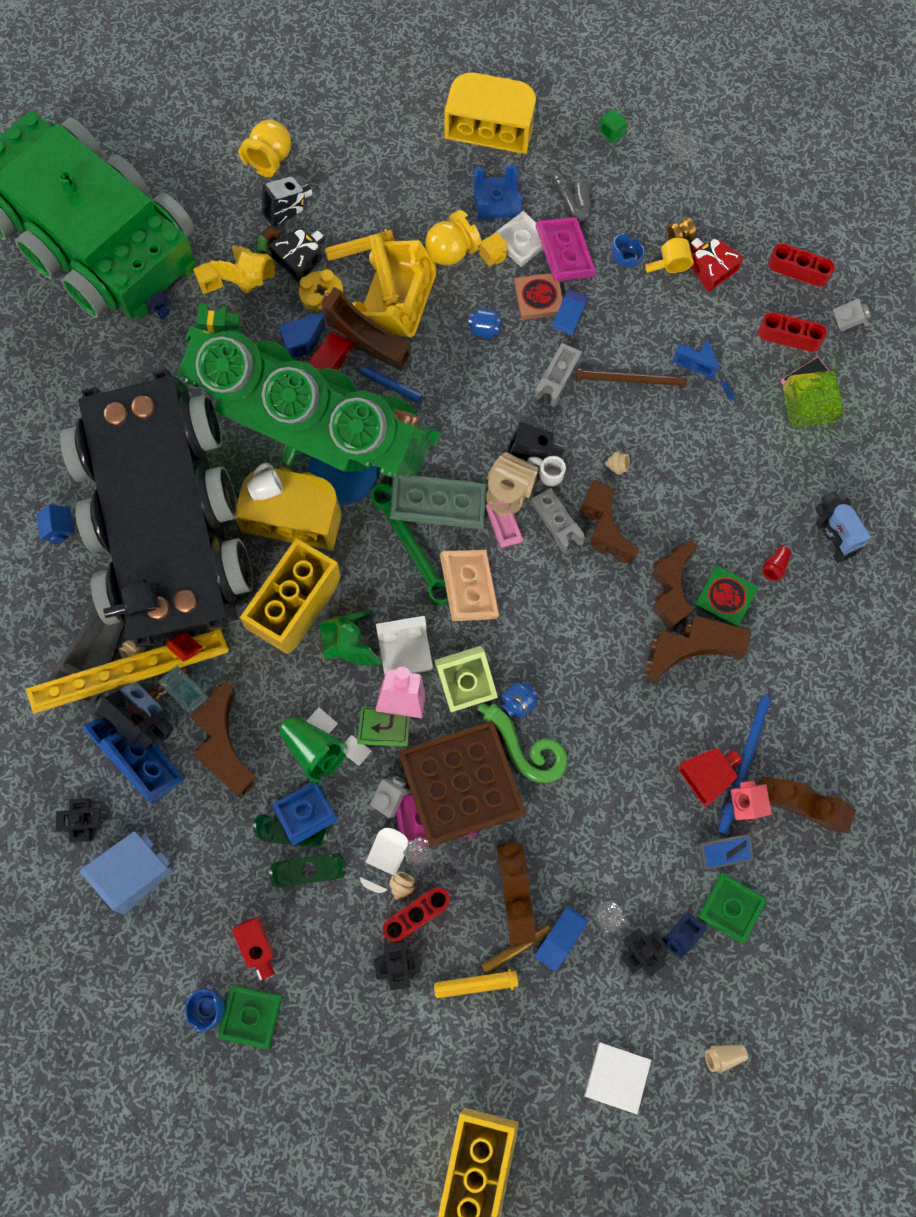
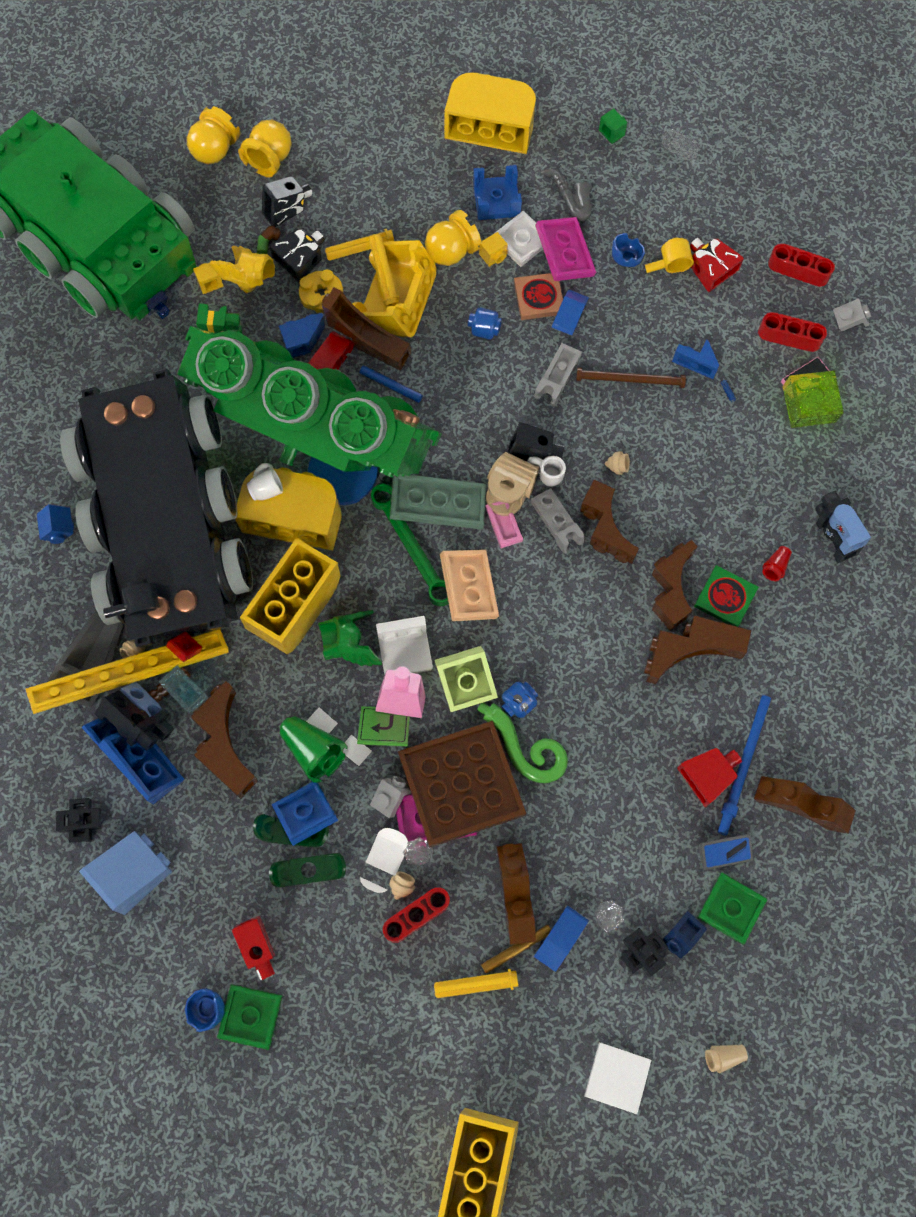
(212, 136): none -> yellow tile
(397, 968): black piece -> none
(684, 229): pearl gold wheel -> none
(750, 801): coral brick -> none

